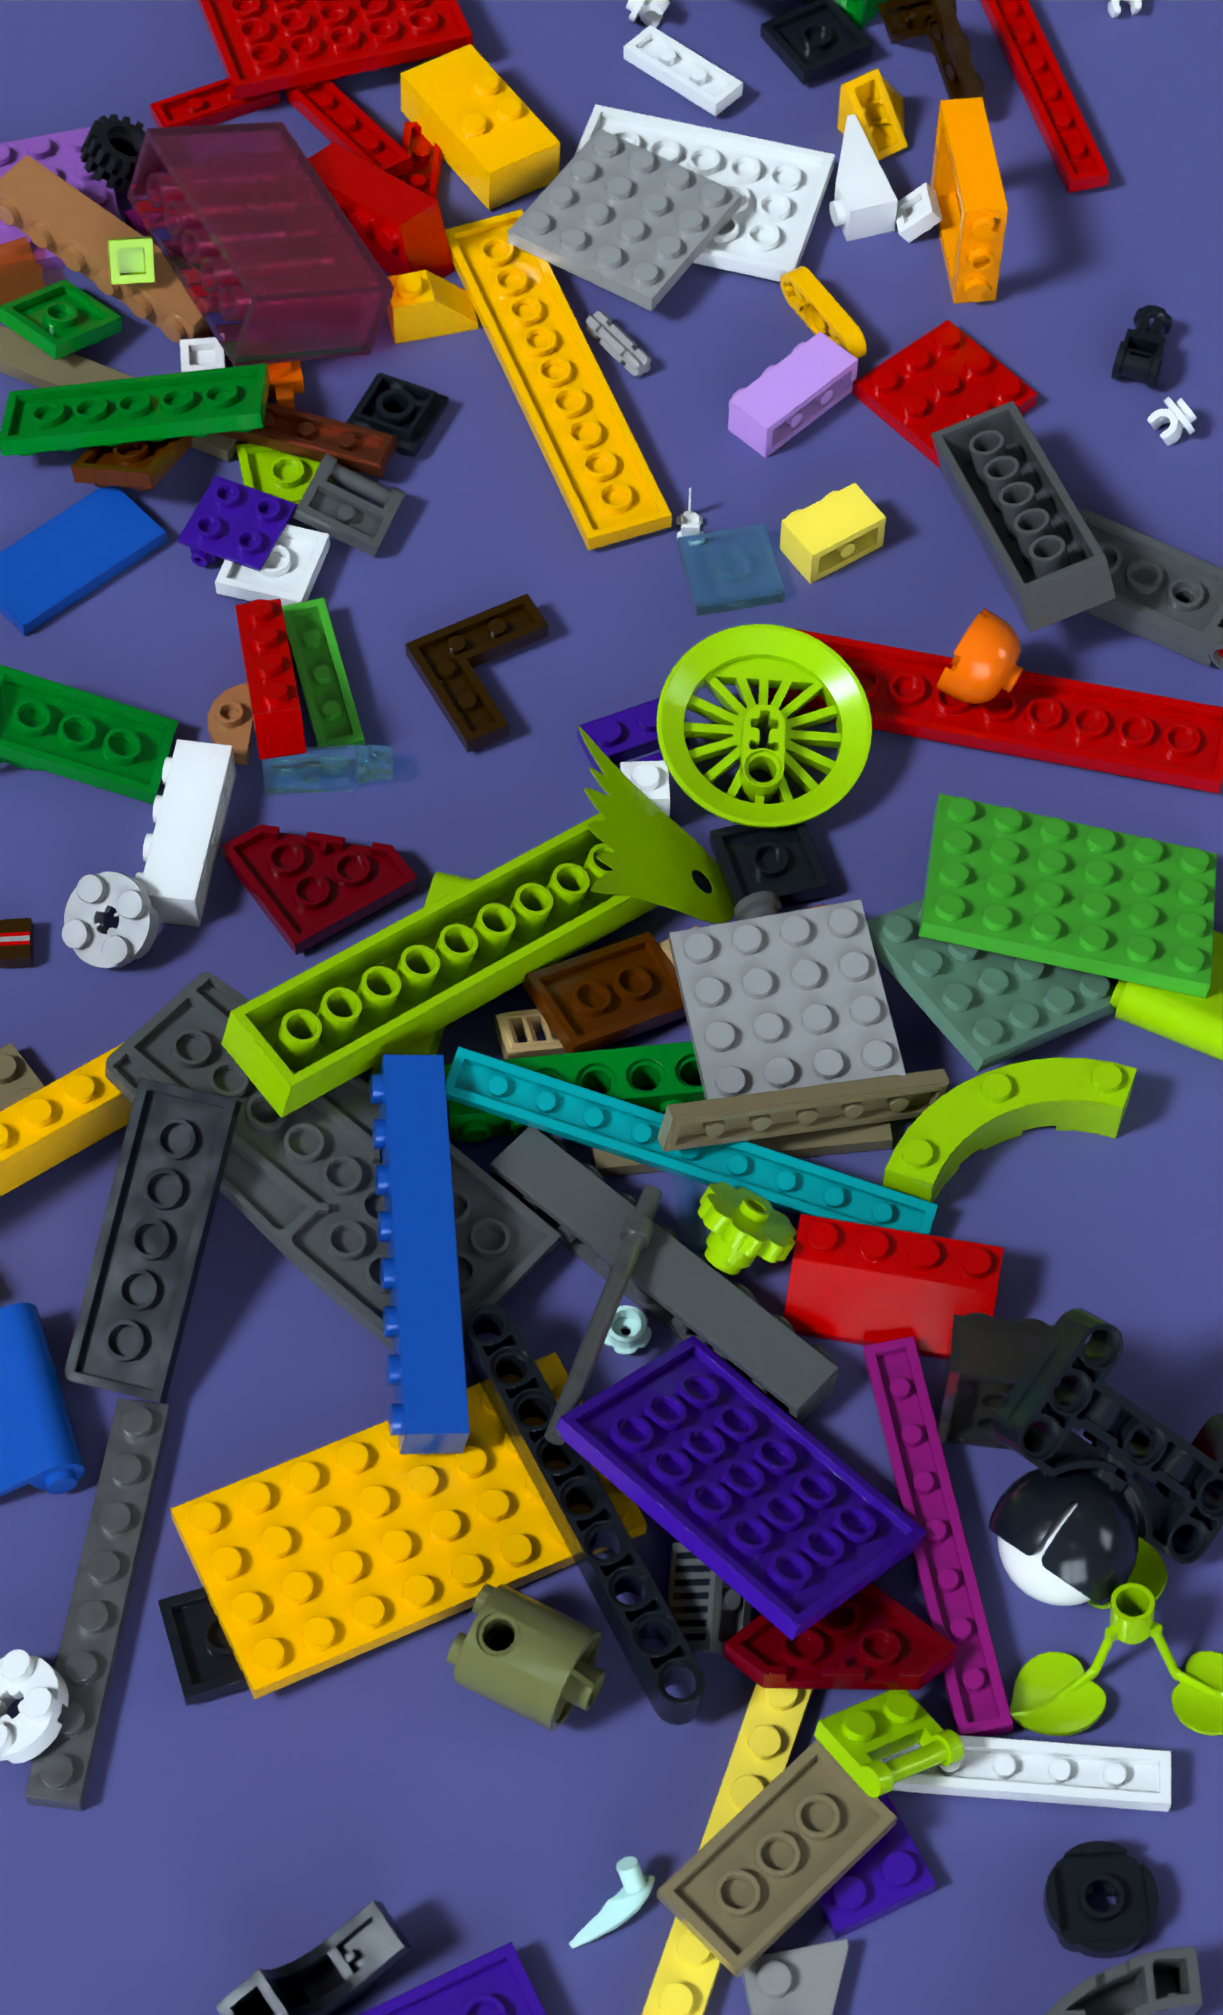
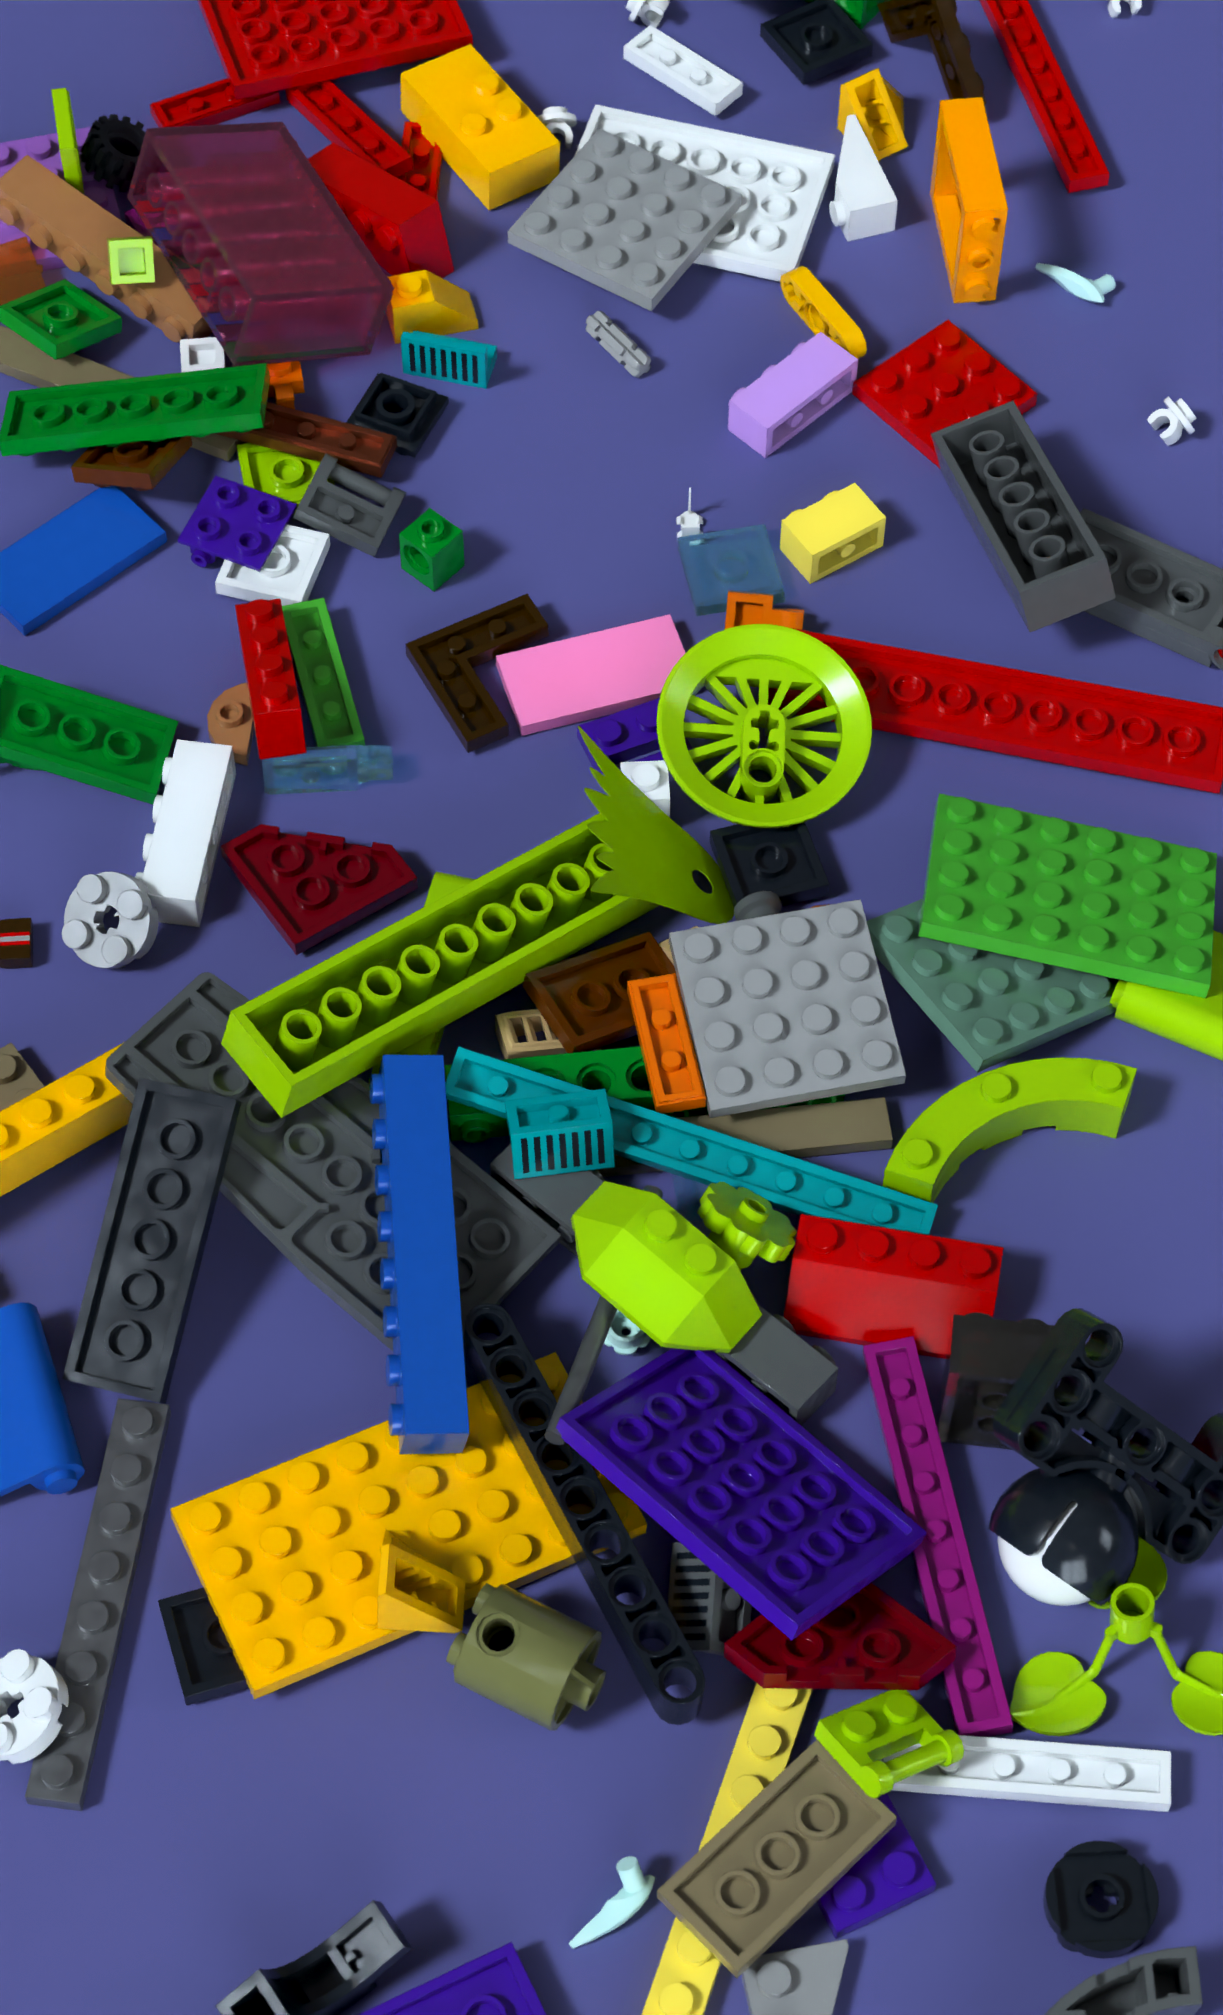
(67, 138): none -> lime tile
(416, 1592): none -> yellow slope
(431, 549): none -> green brick
(447, 358): none -> teal panel
(558, 385): yellow plate -> none
(559, 121): none -> white plate
(560, 1133): none -> teal panel
(589, 674): none -> bright pink tile
(661, 1271): none -> lime wedge
(666, 1044): none -> orange tile
(756, 608): none -> orange plate
(800, 1110): dark tan tile -> none
(917, 212): white plate -> none
(983, 661): orange cylinder -> none
(1078, 285): none -> light aqua bar
(1143, 347): black connector -> none

